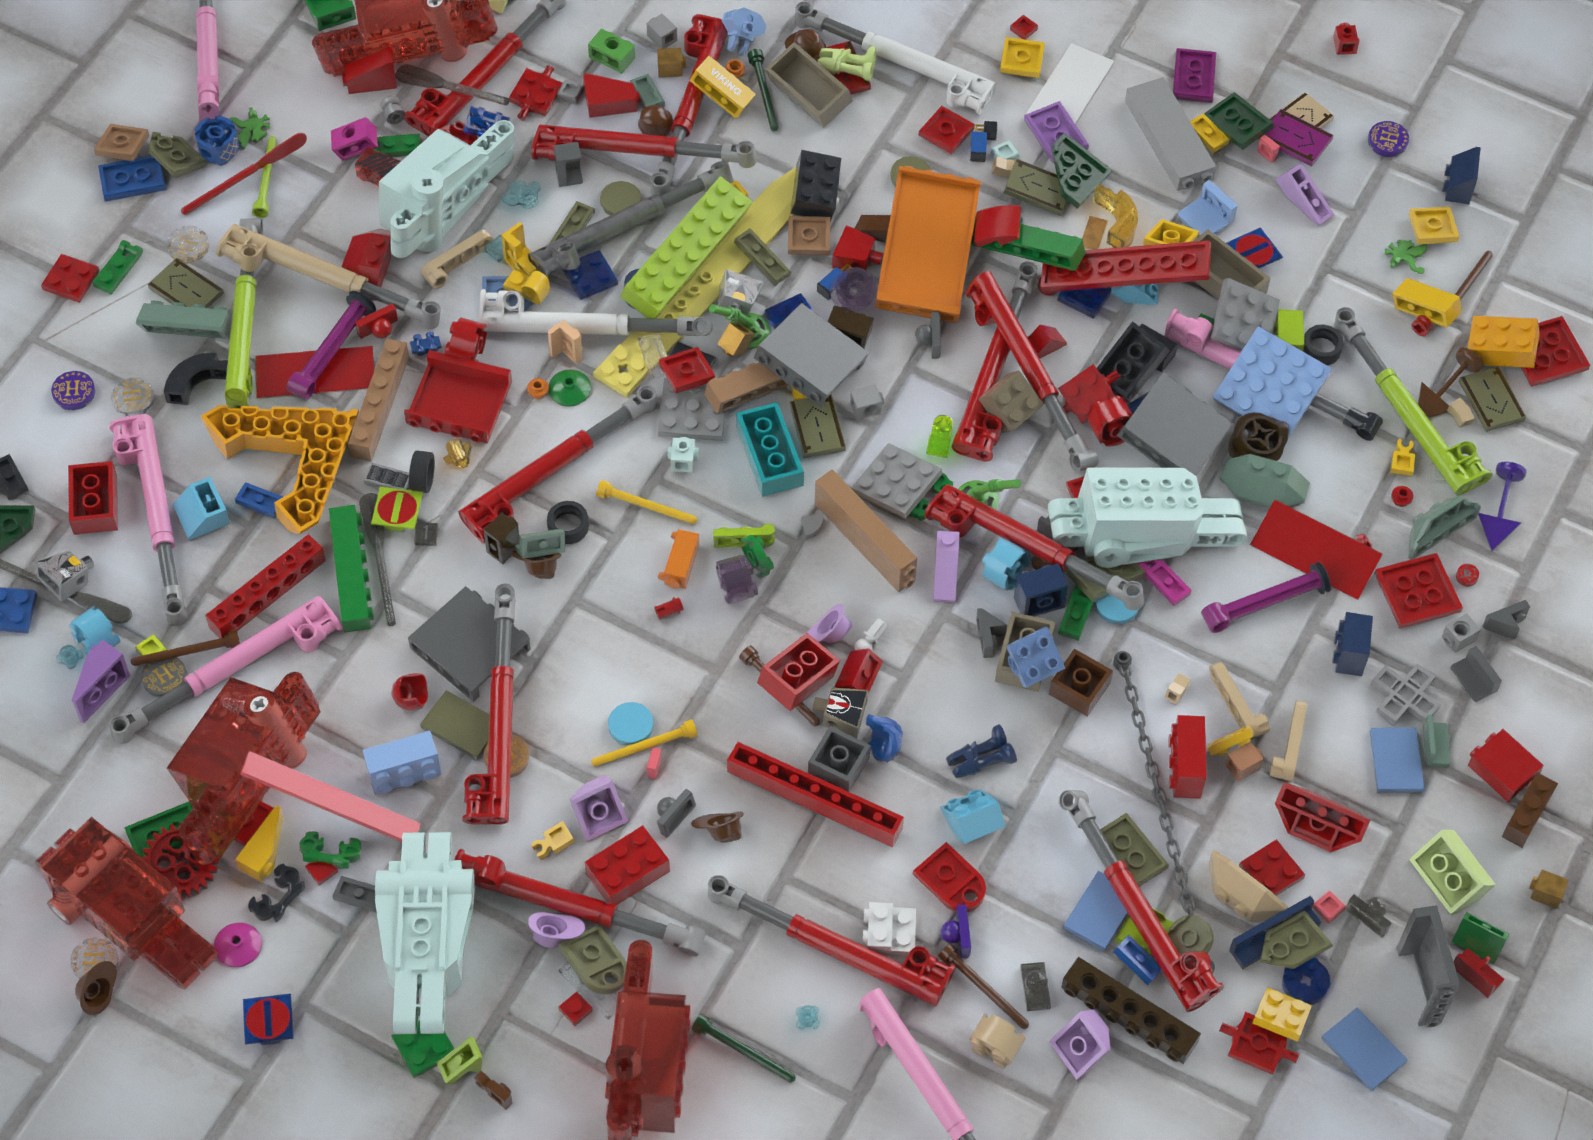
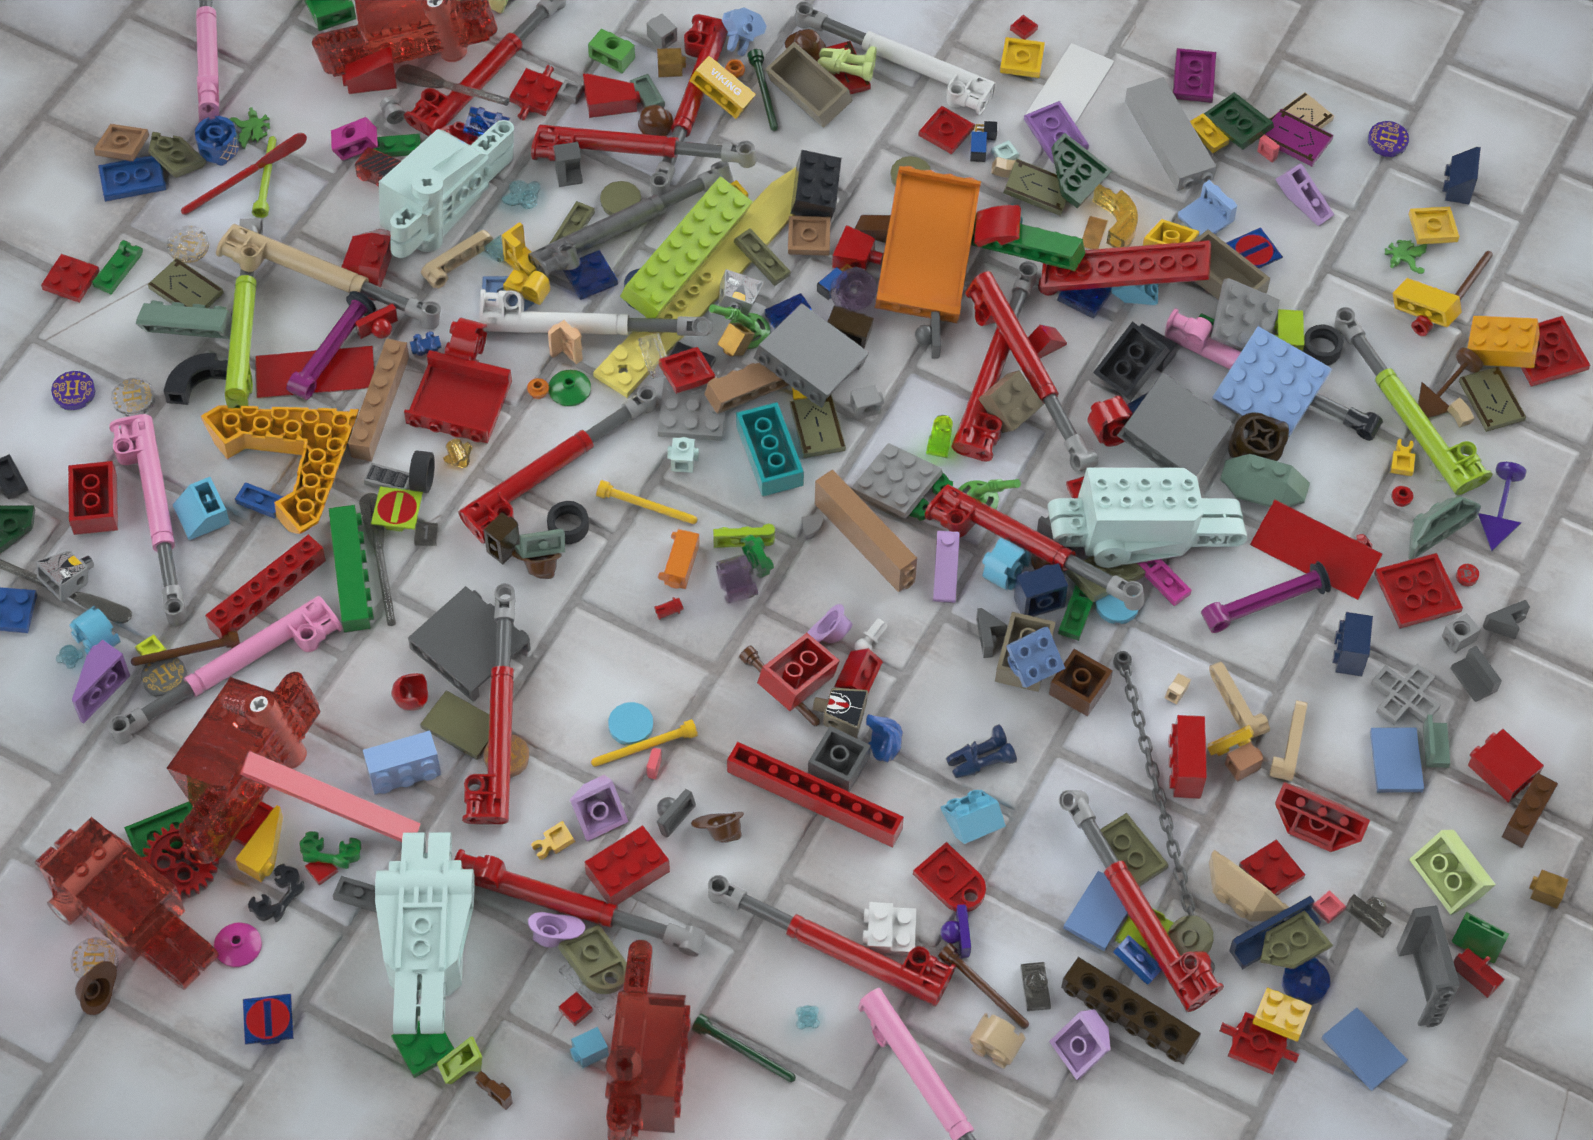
(589, 1047): none -> medium azure brick
(1085, 390): red plate -> none
(1346, 34): red brick -> none

